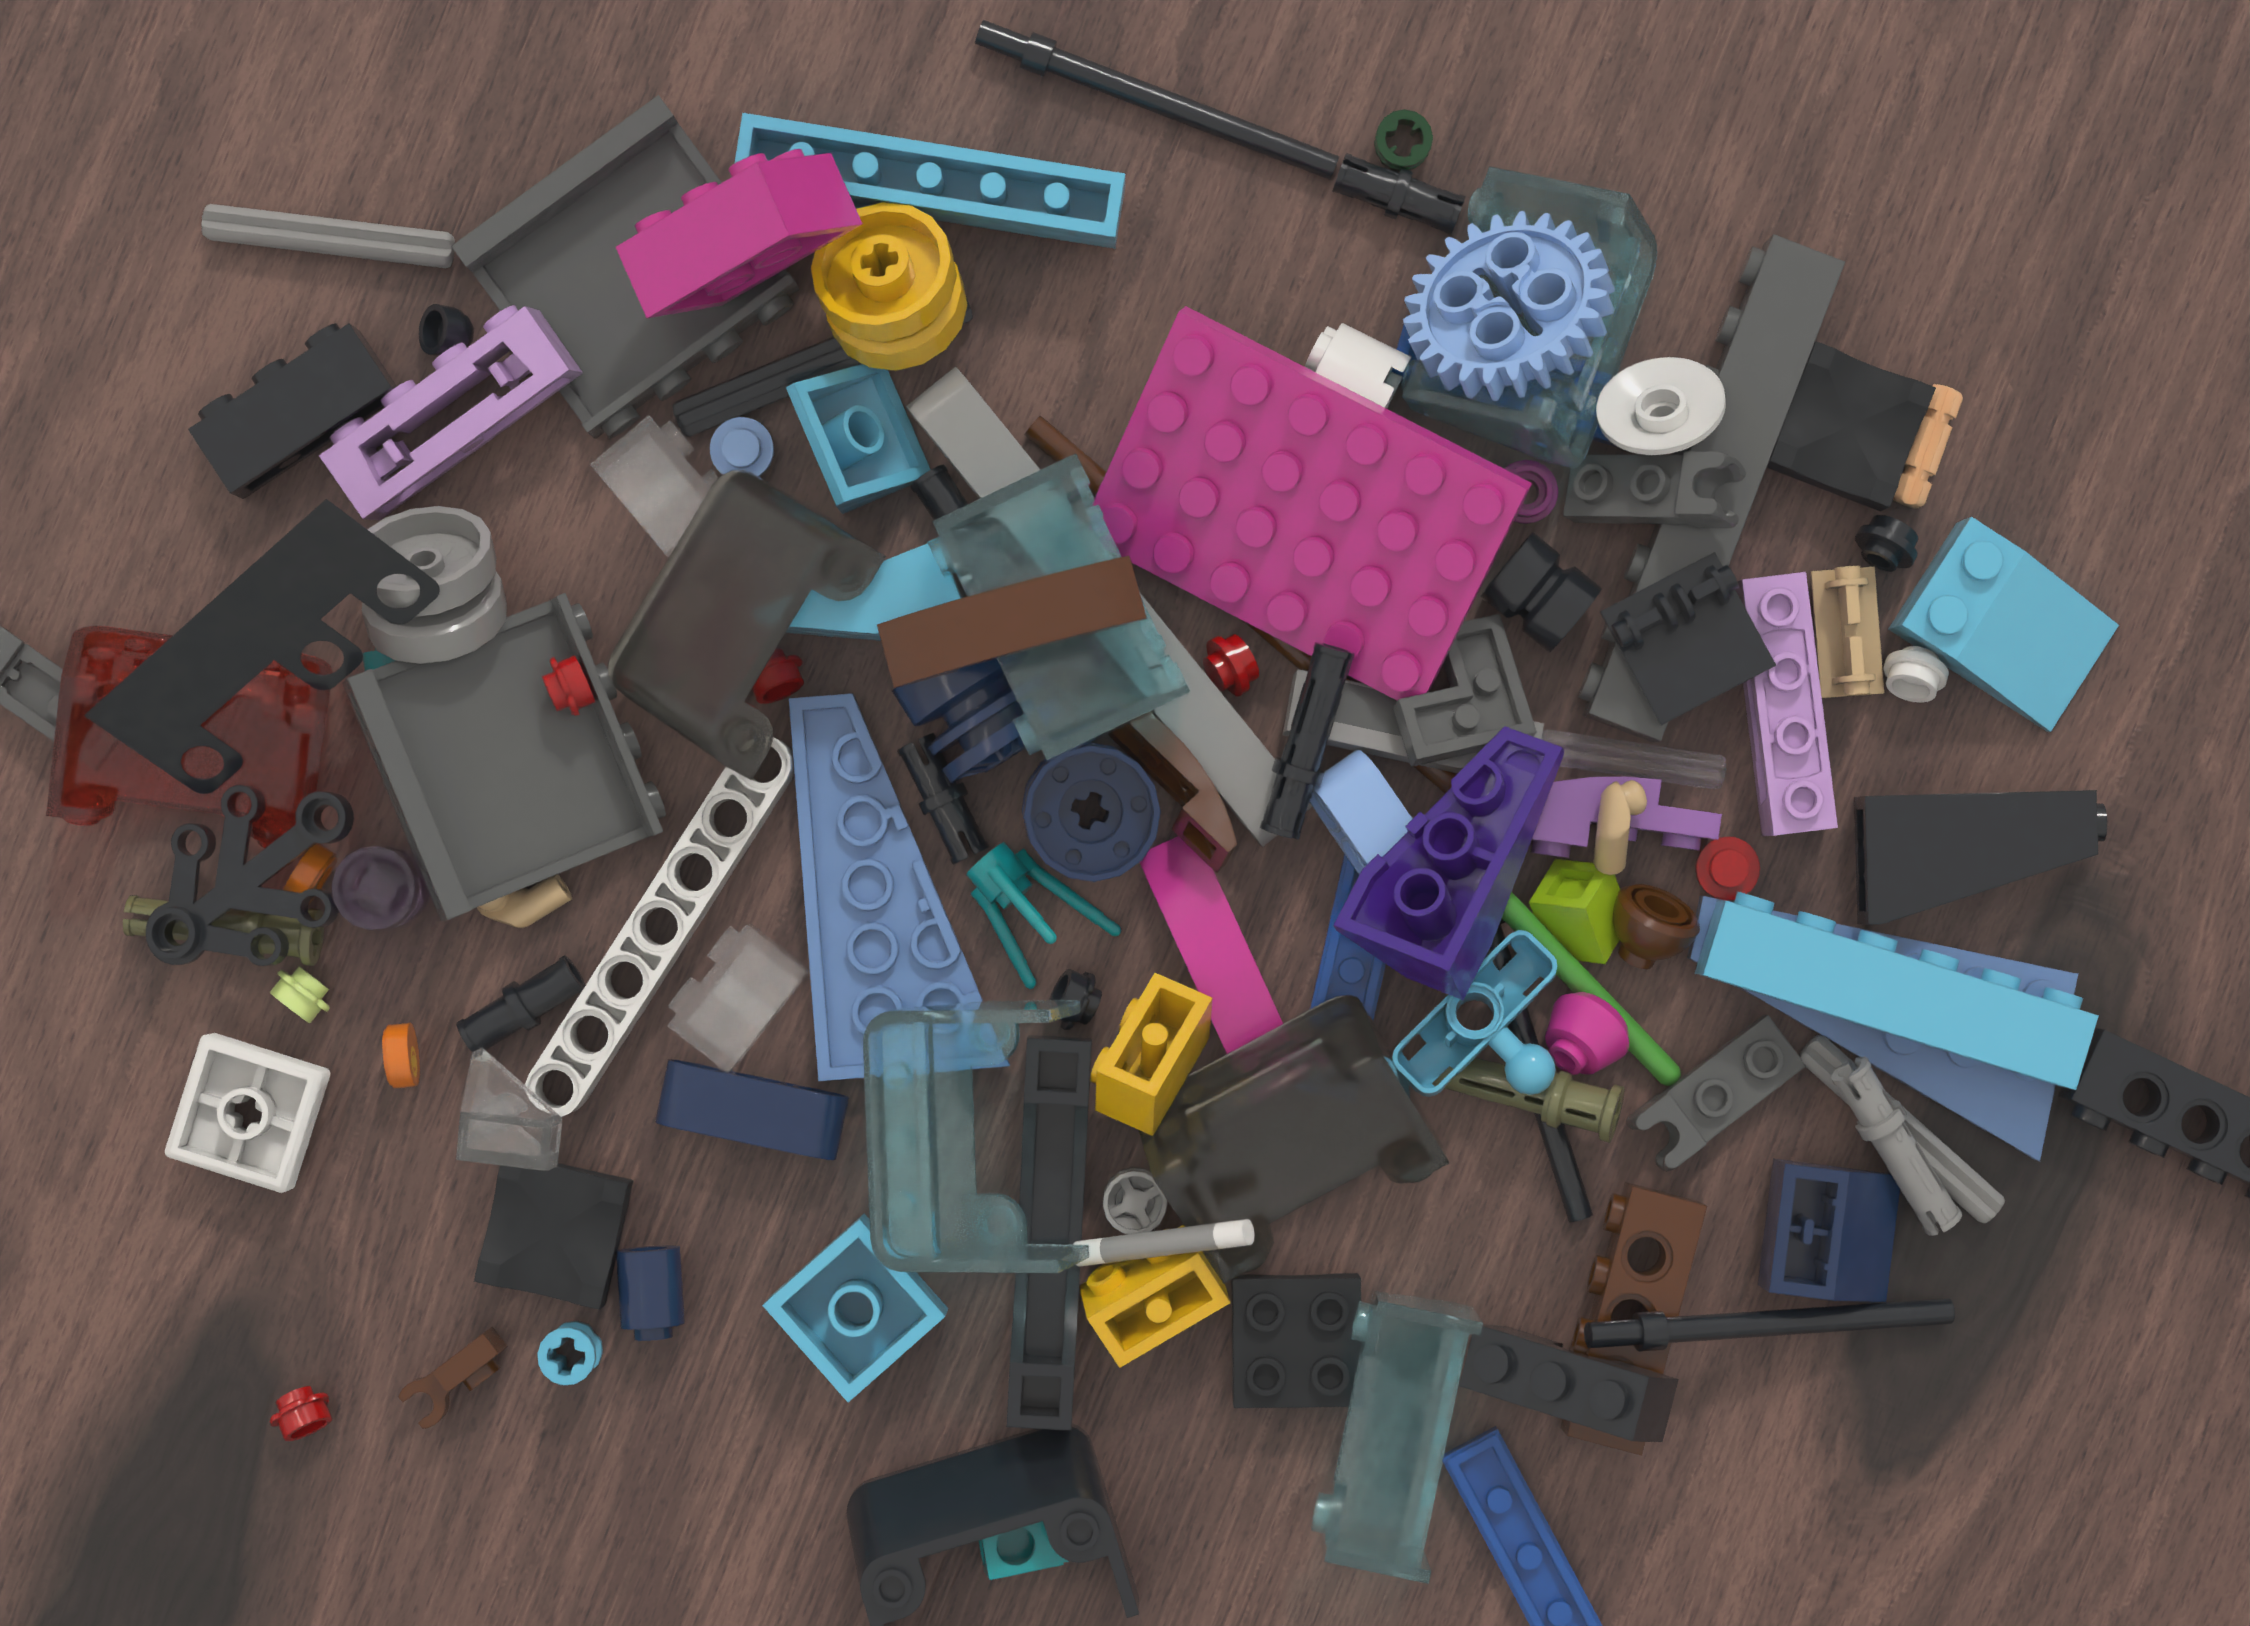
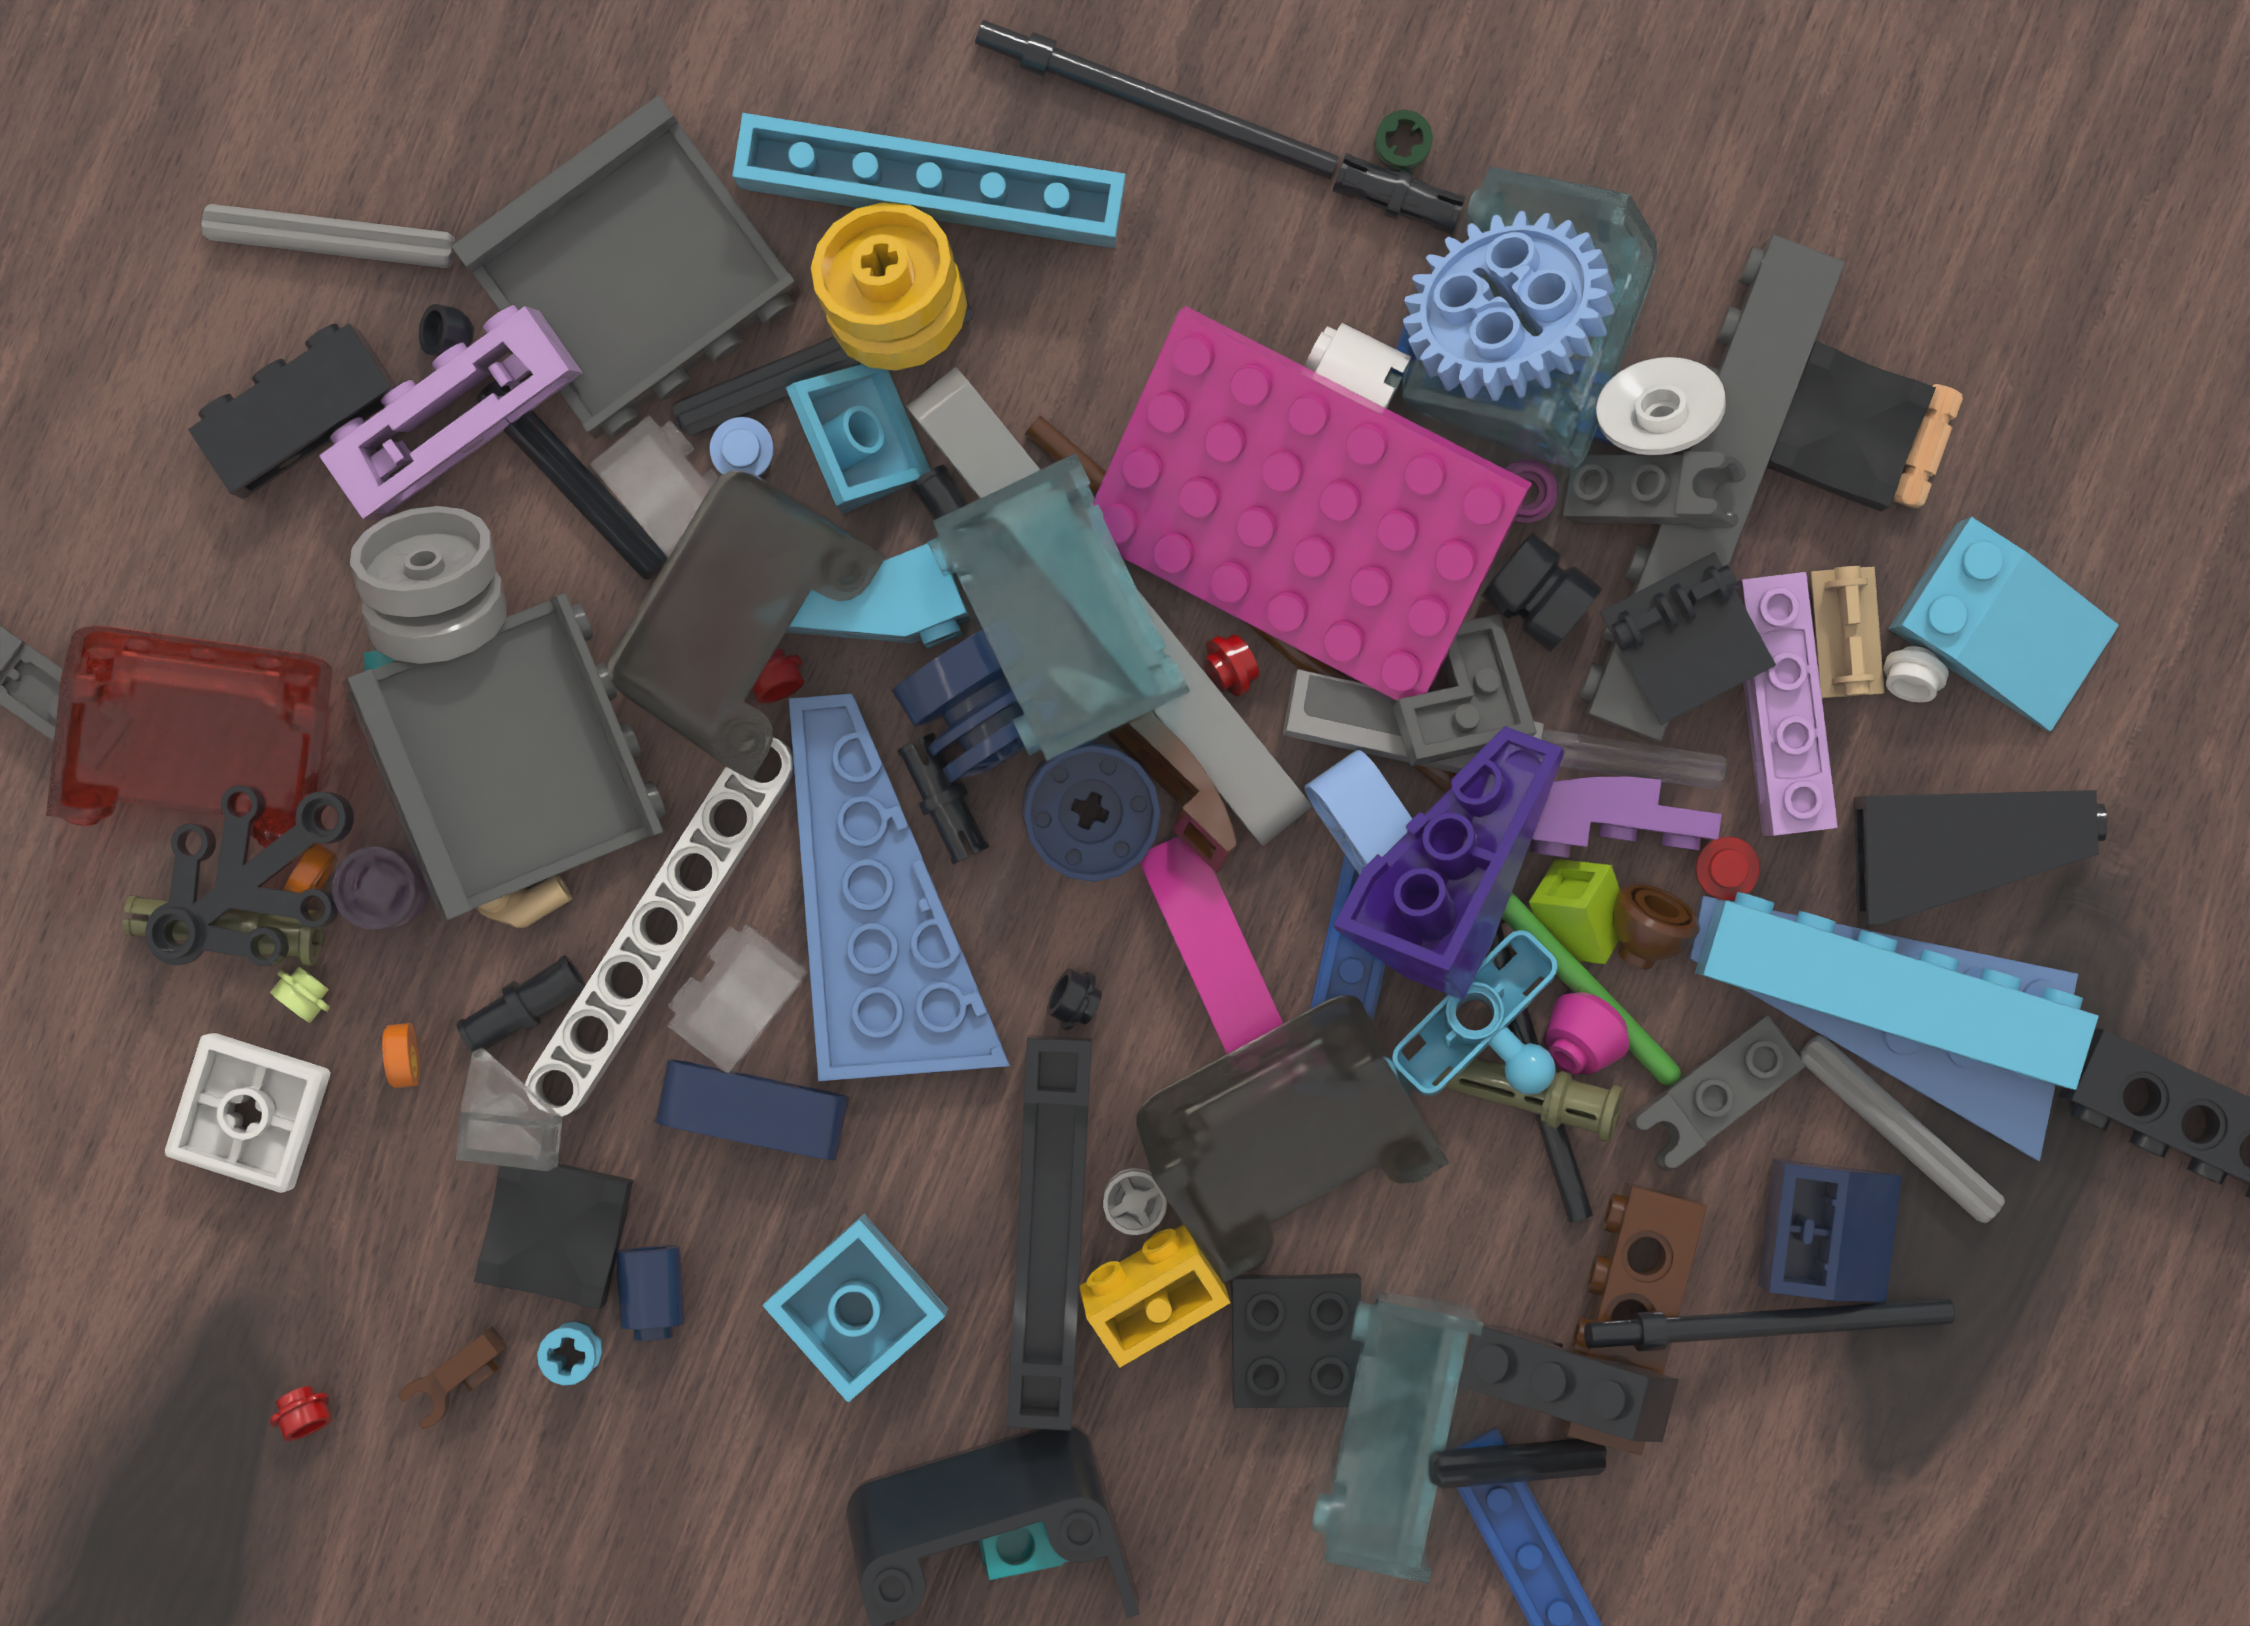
(255, 620): black piece -> none
(568, 685): red plate -> none
(583, 489): none -> black axle
(737, 232): dark pink brick -> none
(924, 1141): clear light blue windscreen -> none
(1003, 879): teal plant -> none
(1011, 620): reddish brown slope -> none
(1152, 1053): yellow brick -> none
(1168, 1242): light grey bar -> none
(1303, 753): black pin -> none
(1516, 1463): none -> black axle
(1613, 824): tan arm -> none
(1884, 1125): light grey pin -> none
(1887, 543): black plate -> none

